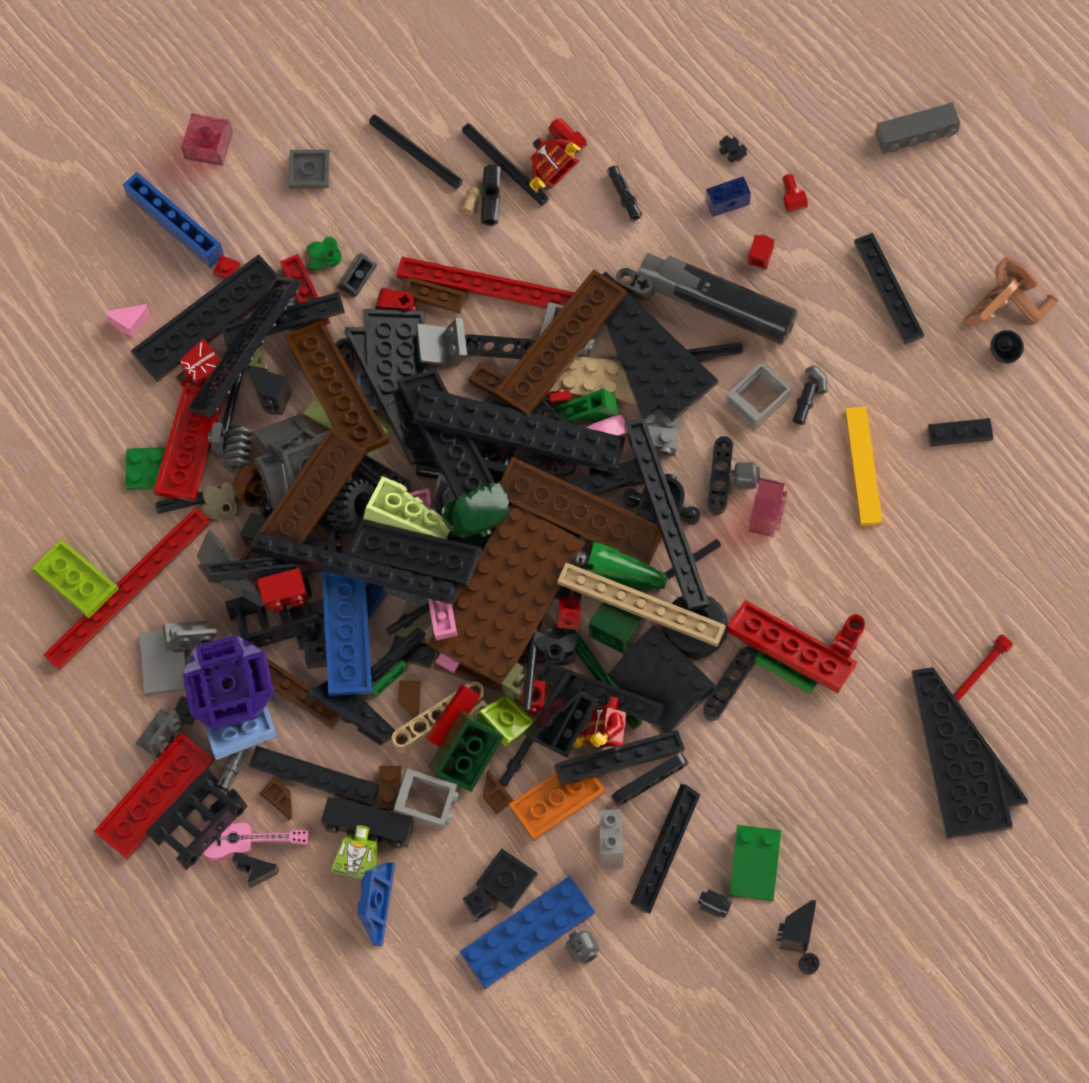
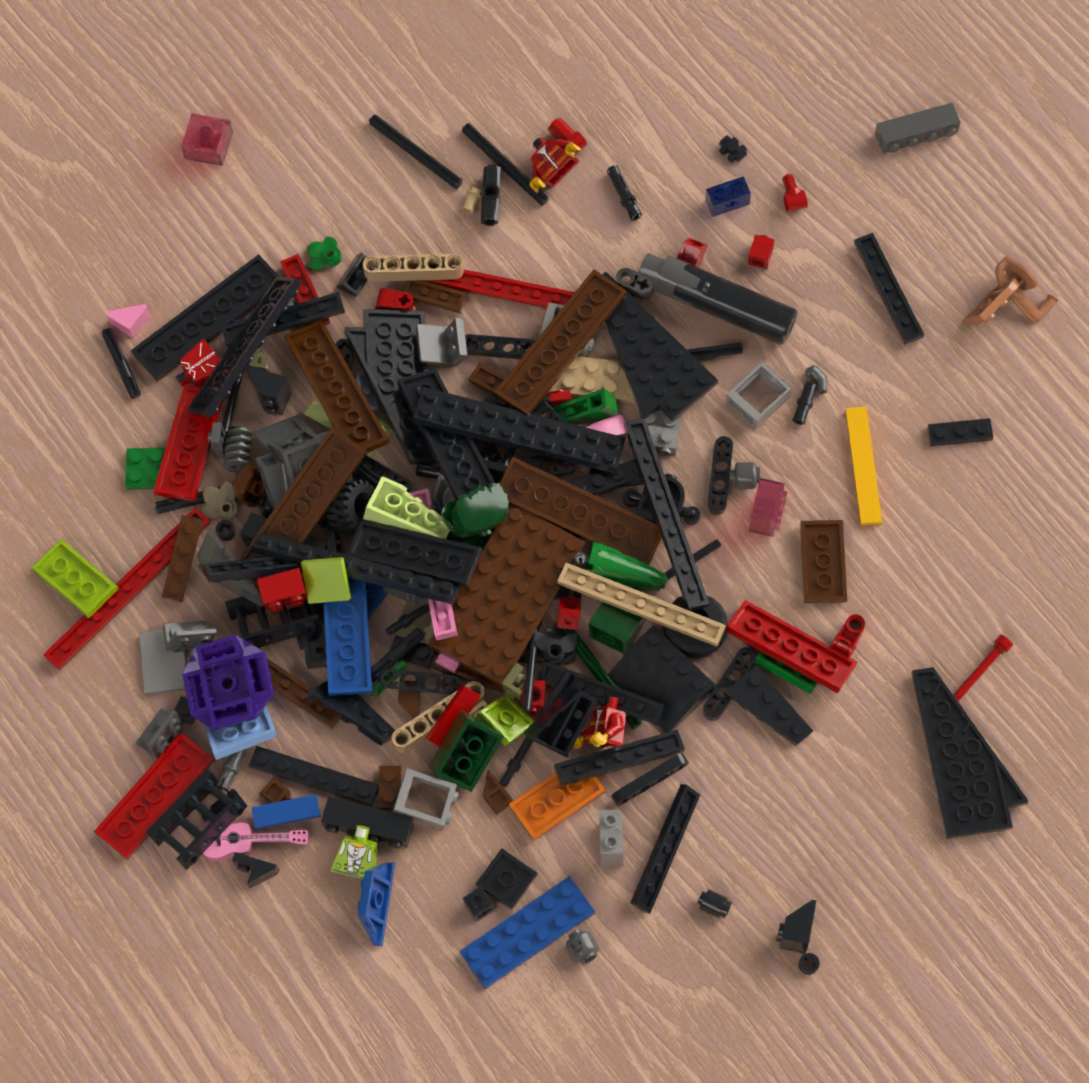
(121, 363): none -> black axle
(173, 219): blue brick -> none
(182, 558): none -> reddish brown plate
(226, 267): red plate -> none
(228, 524): none -> black bush
(286, 812): none -> blue tile
(309, 169): dark grey plate -> none
(326, 580): none -> lime tile
(404, 262): none -> tan beam
(420, 685): none -> black beam
(692, 251): none -> red brick
(755, 862): green slope -> none
(763, 700): none -> black wing
(823, 561): none -> reddish brown plate
(1007, 346): black piece -> none

